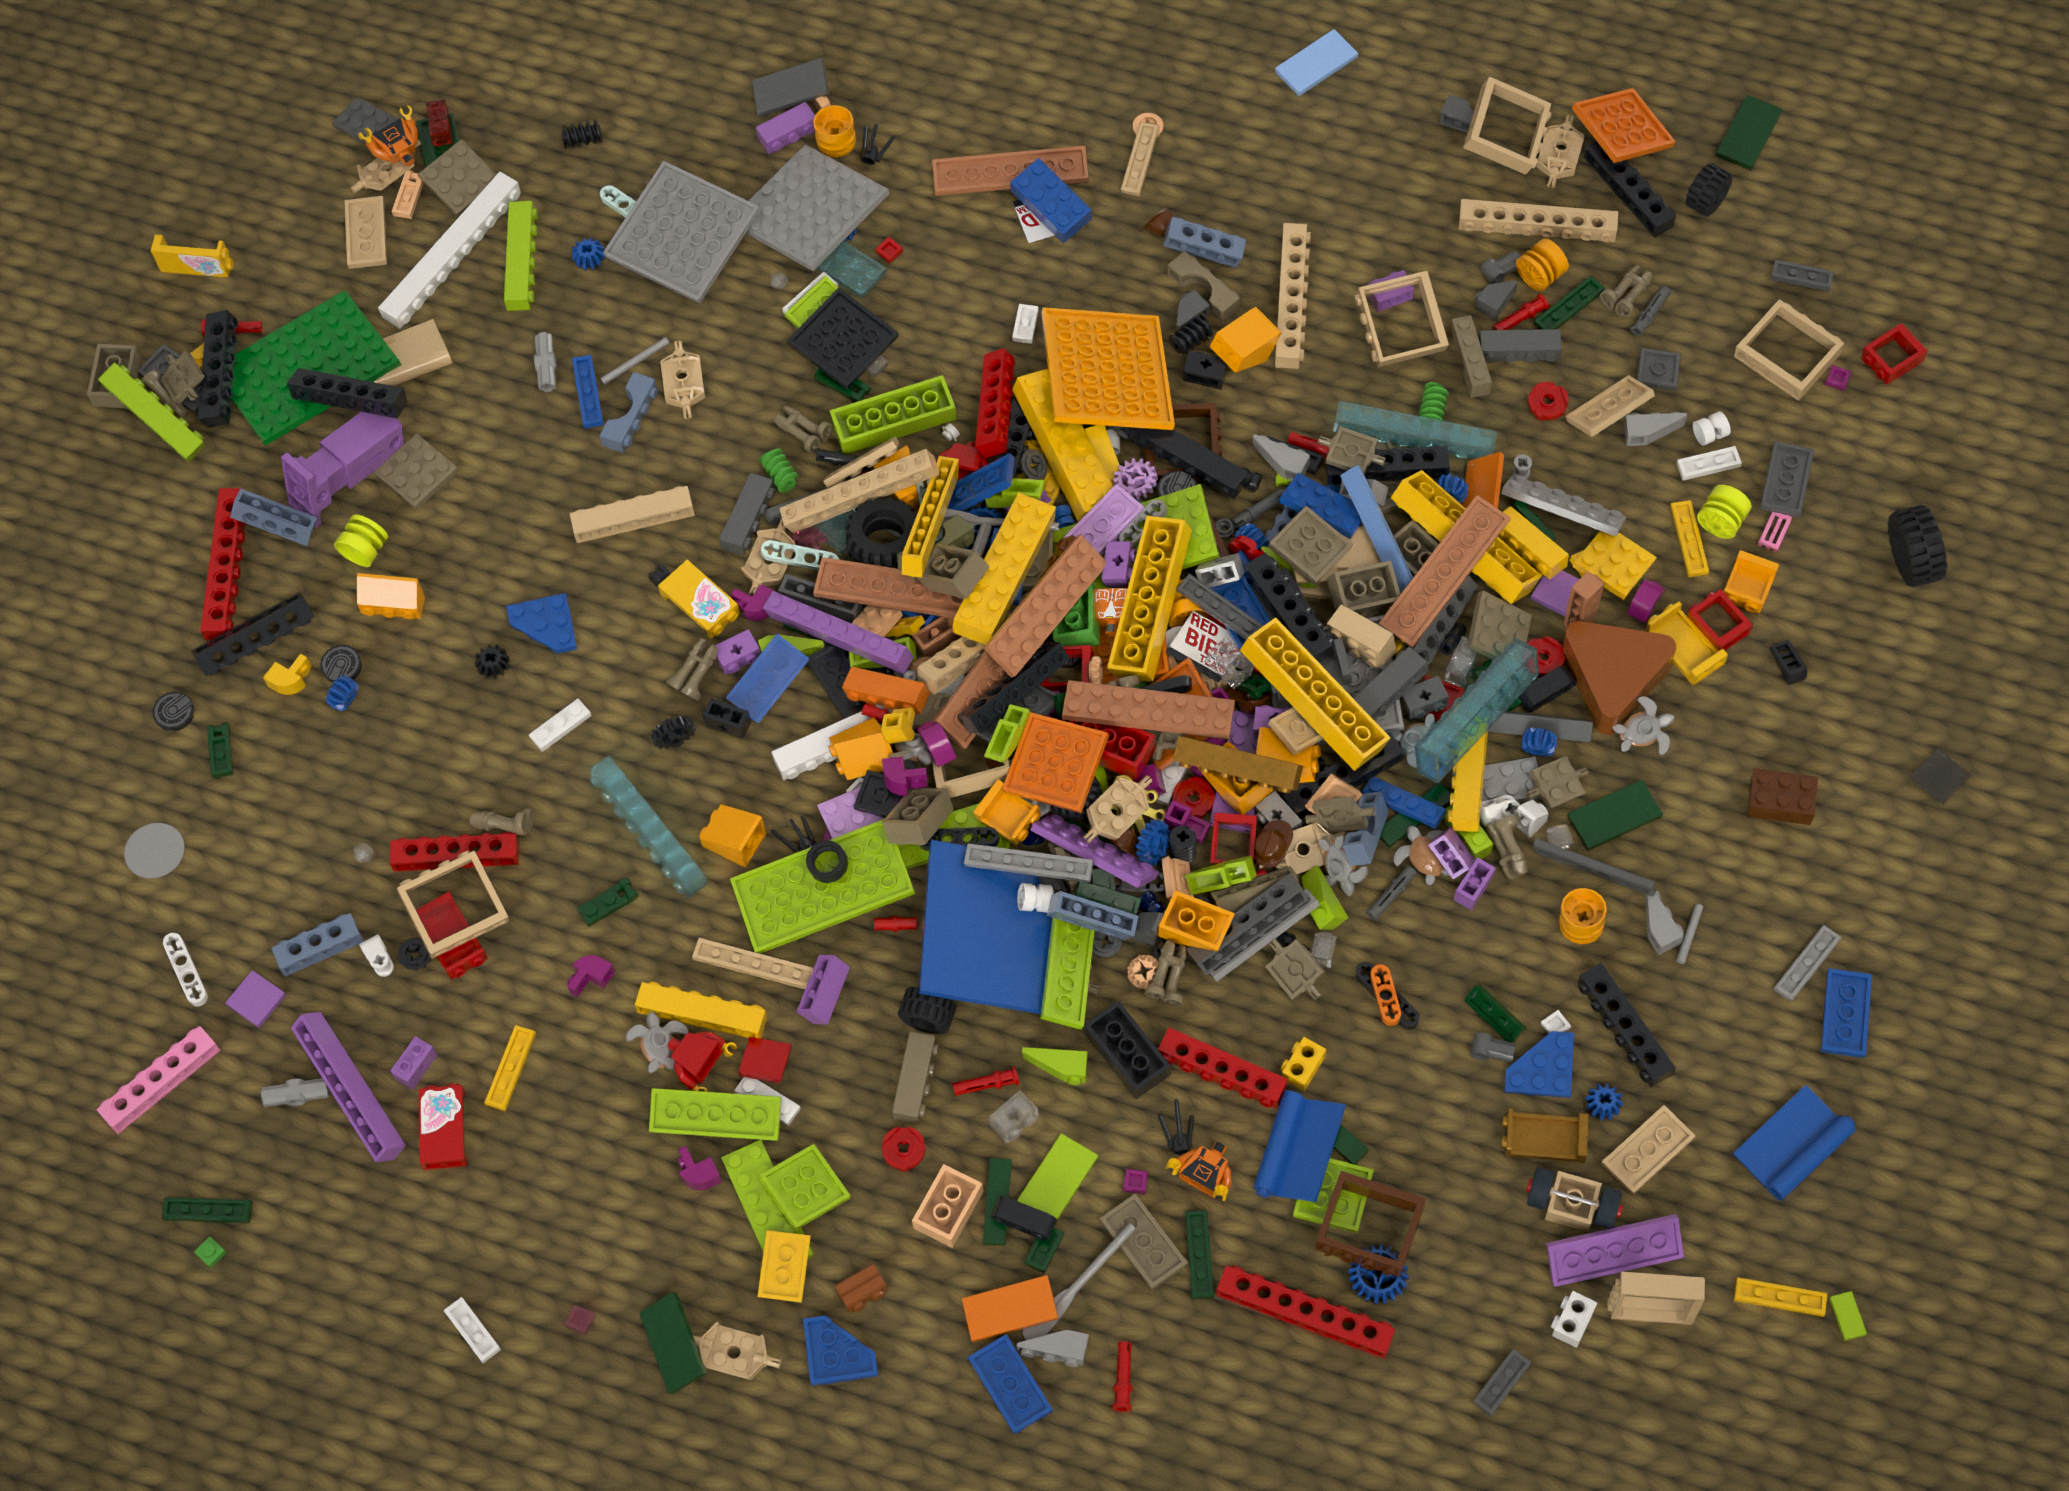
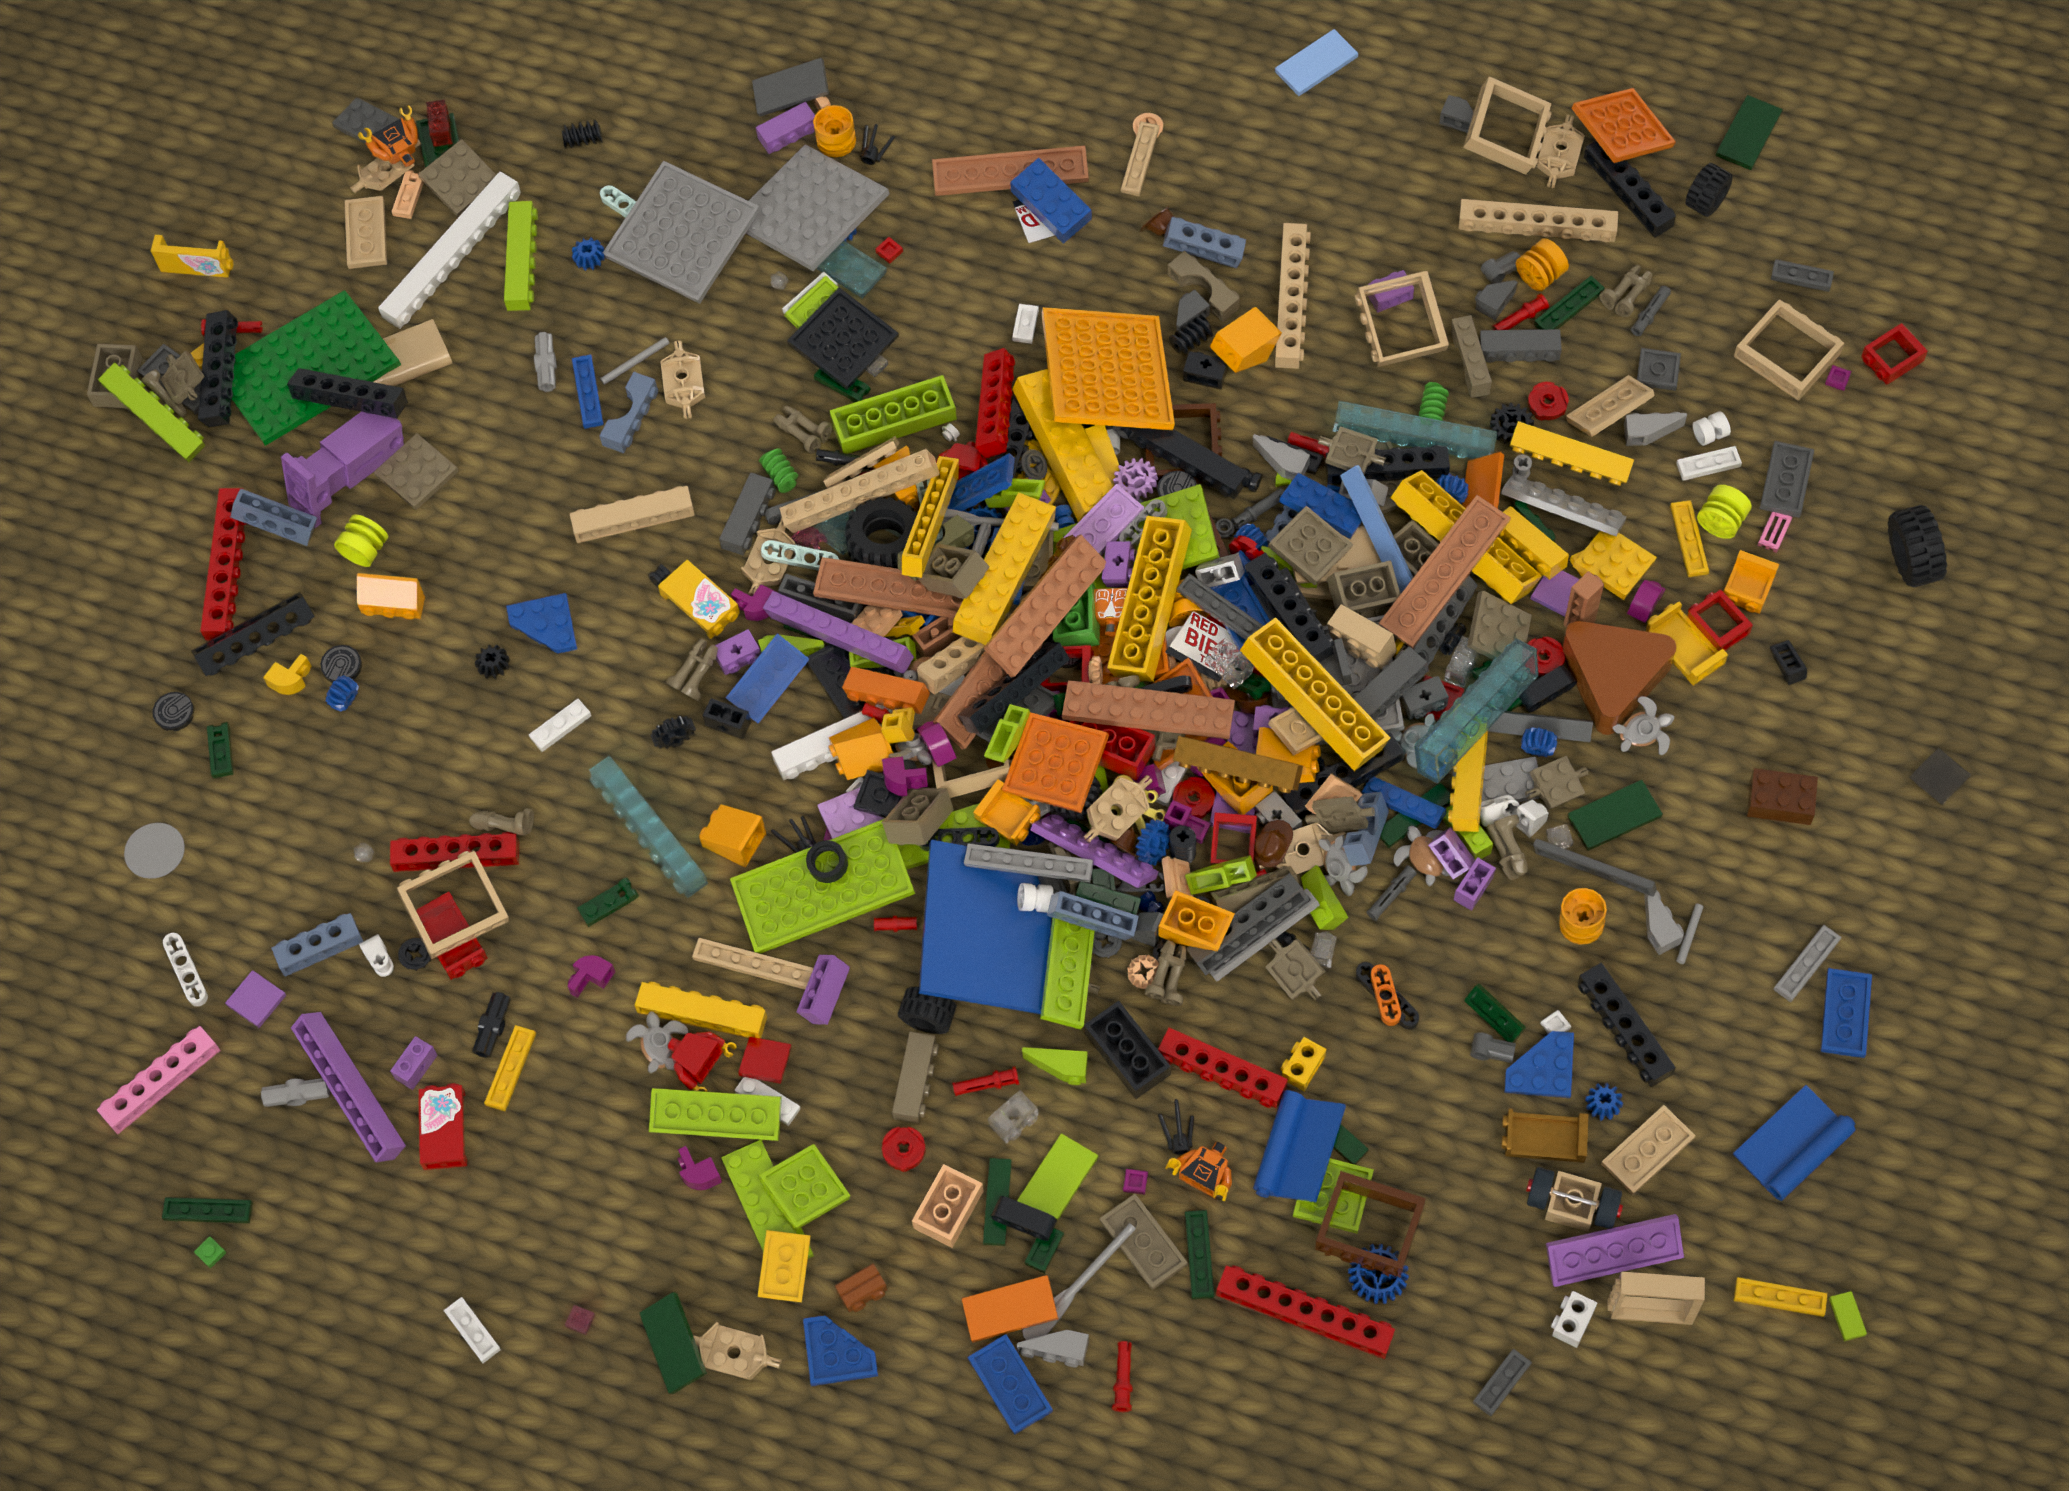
(491, 1025): none -> black piece
(1508, 419): none -> black gear
(1572, 453): none -> yellow brick

